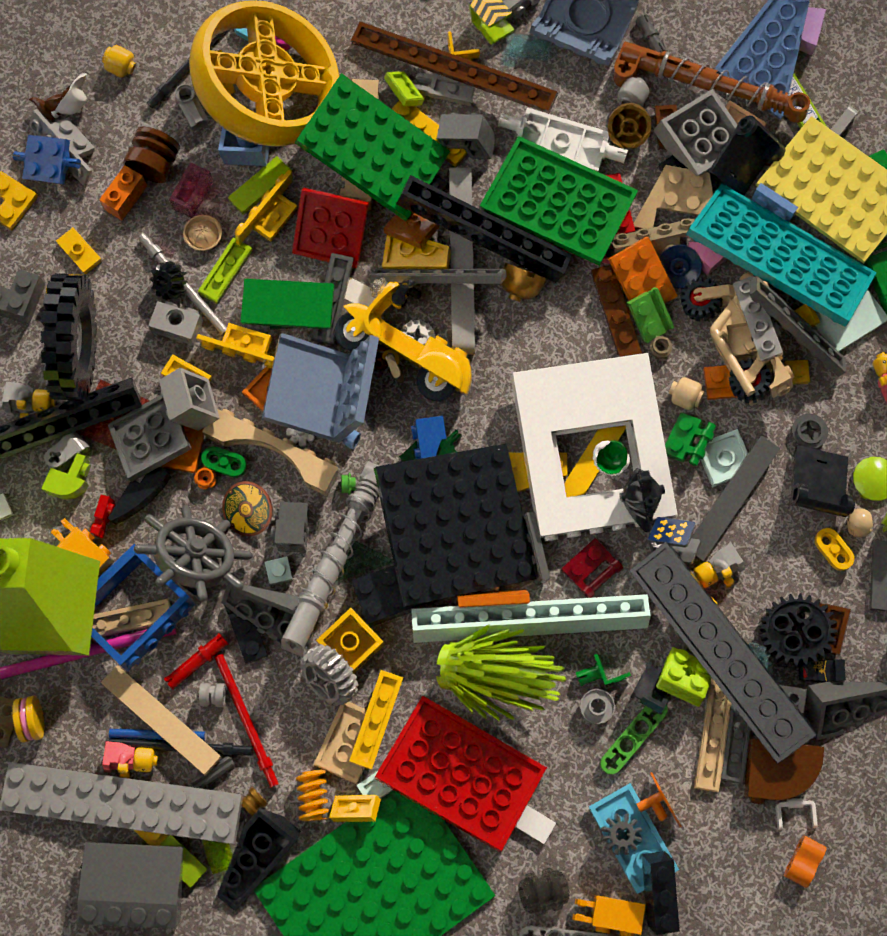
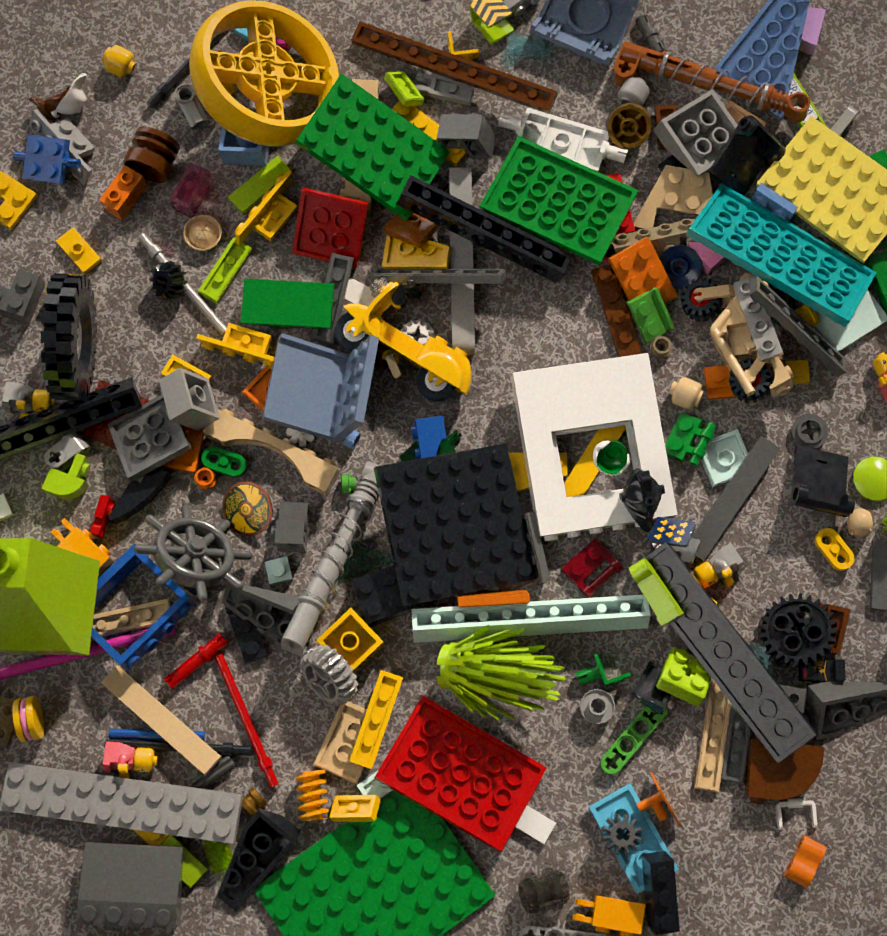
(185, 331): light grey brick -> none
(212, 695): light grey wheel -> none
(521, 283): pearl gold cylinder -> none
(655, 592): none -> lime leg

